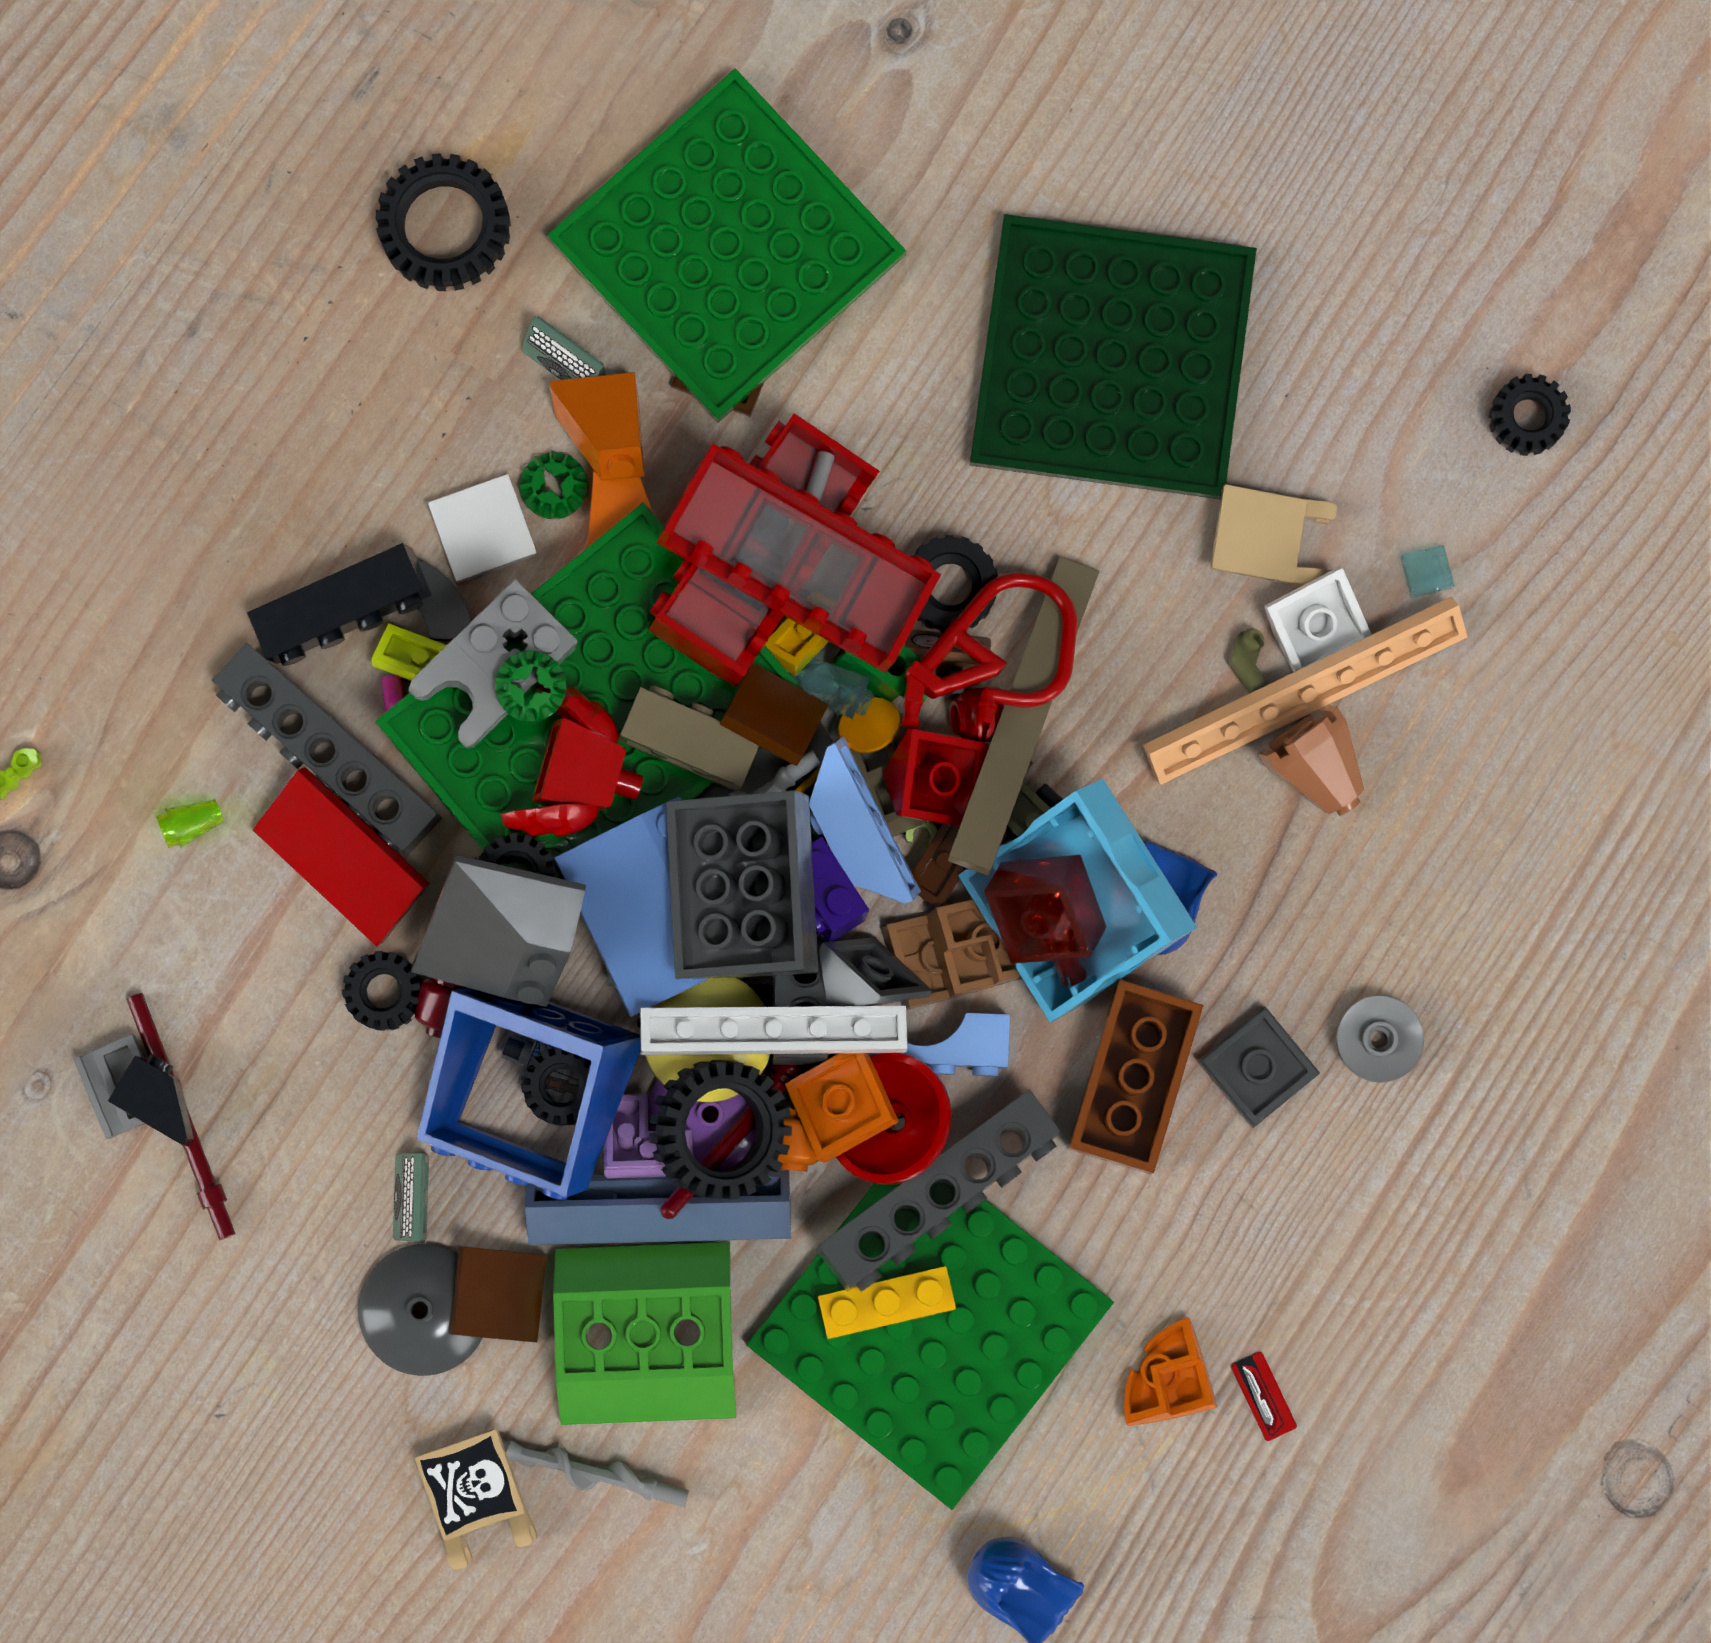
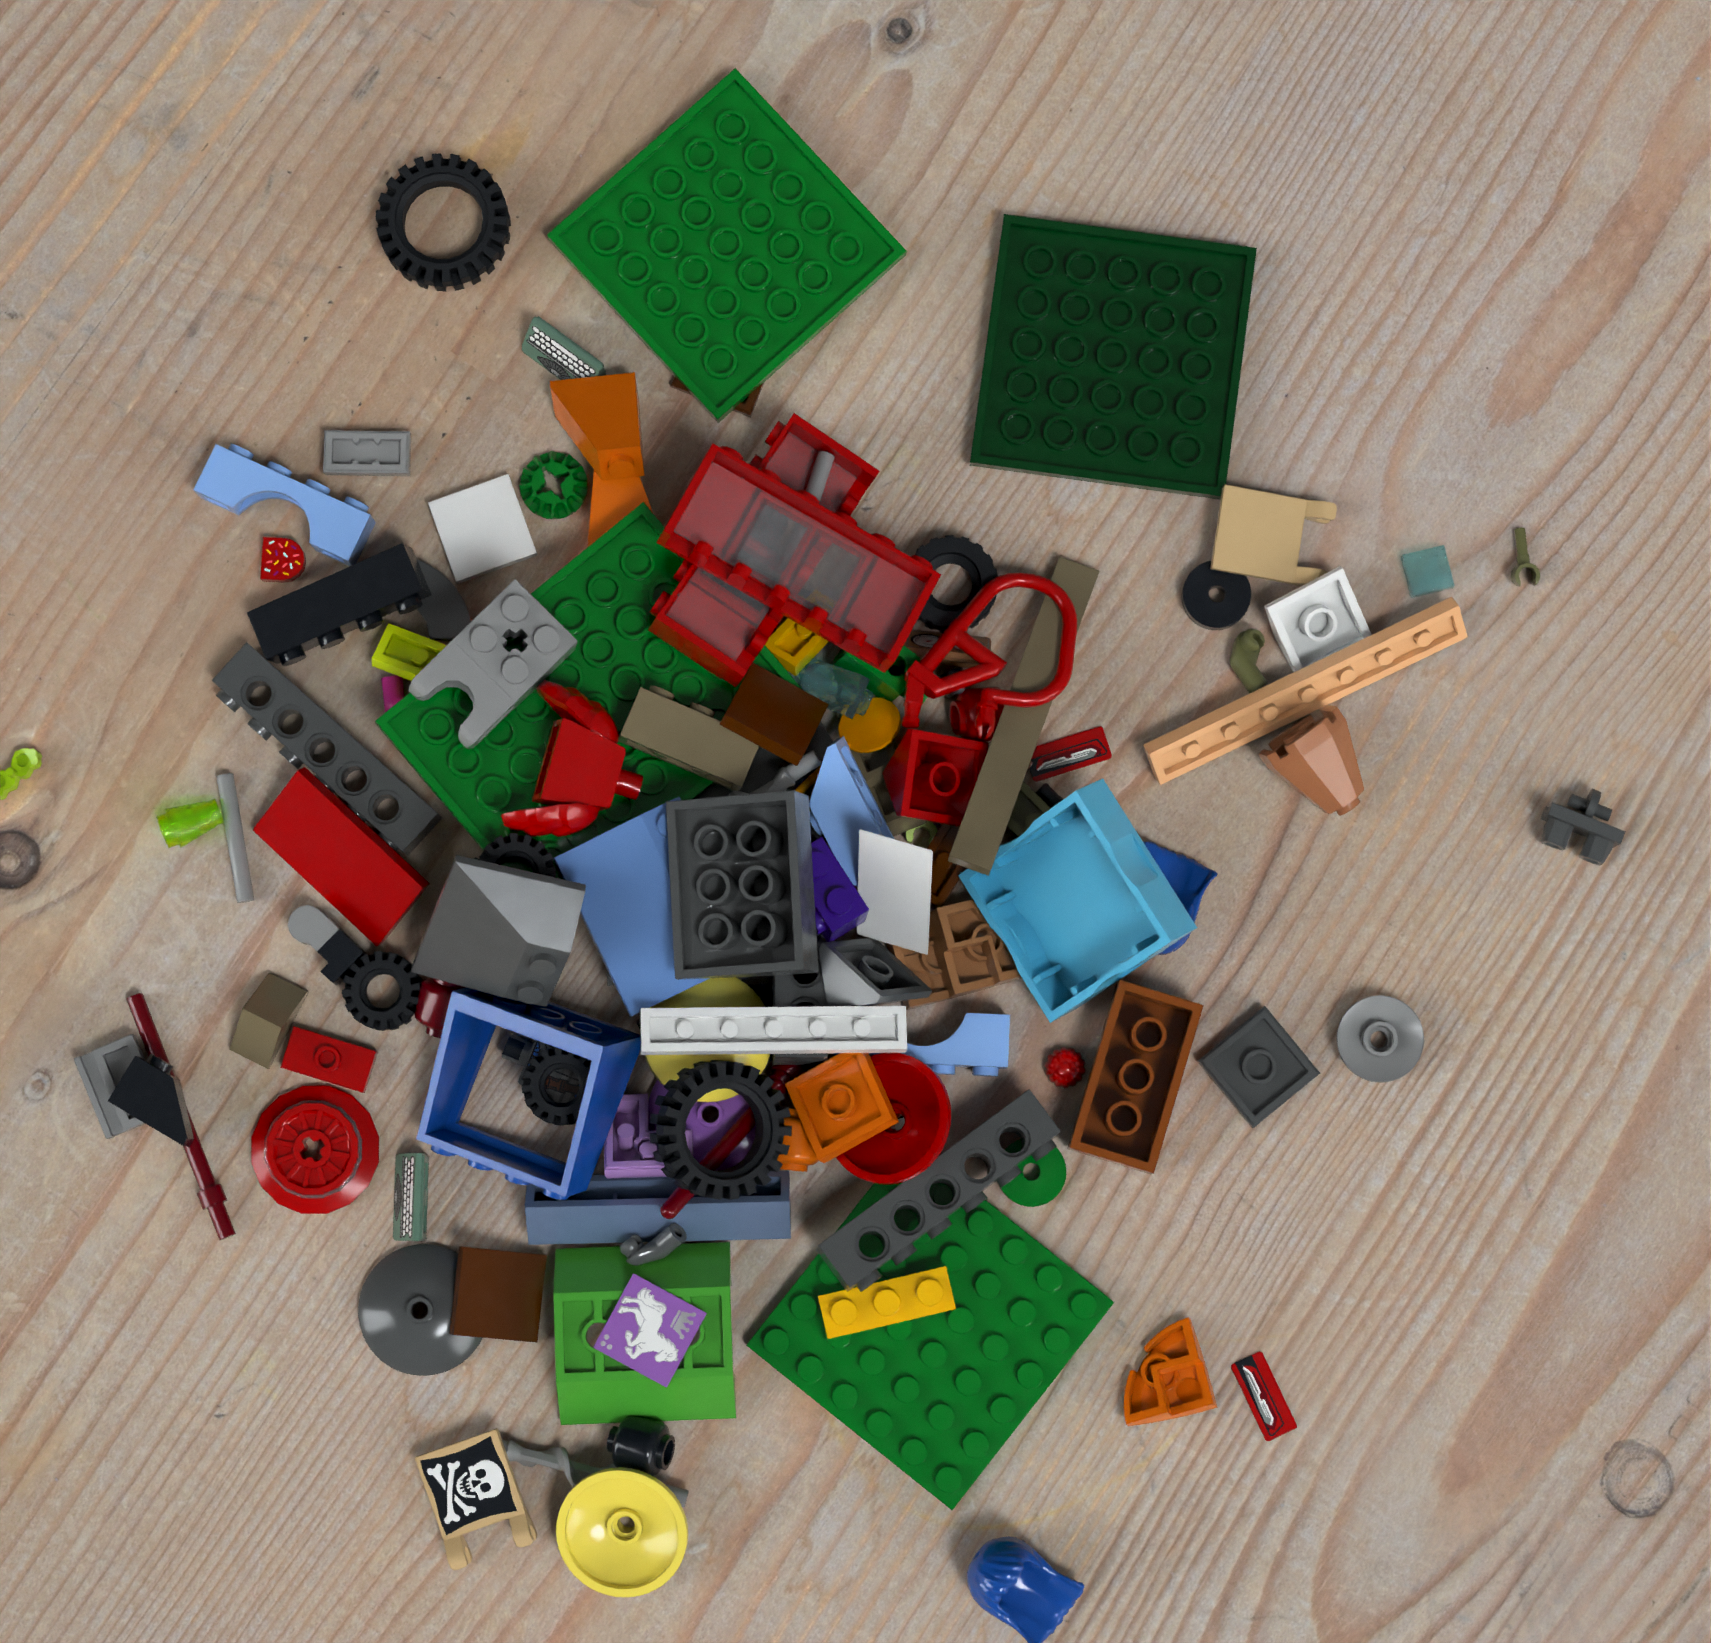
(235, 838): none -> light grey bar
(238, 482): none -> light blue arch
(267, 1020): none -> dark tan slope
(281, 560): none -> red tile
(316, 929): none -> leg
(329, 1059): none -> red plate
(346, 1160): none -> red piece
(367, 453): none -> light grey plate
(541, 704): green gear -> none
(617, 1557): none -> light yellow dish
(641, 1444): none -> black head
(649, 1330): none -> medium lavender sticker
(655, 1249): none -> dark grey arm
(896, 889): none -> white sticker
(1045, 1187): none -> green piece
(1047, 913): clear red brick -> none
(1065, 1067): none -> red piece
(1069, 754): none -> sticker
(1212, 614): none -> black piece
(1523, 559): none -> olive hand
(1529, 389): black tyre -> none
(1564, 821): none -> dark grey hips

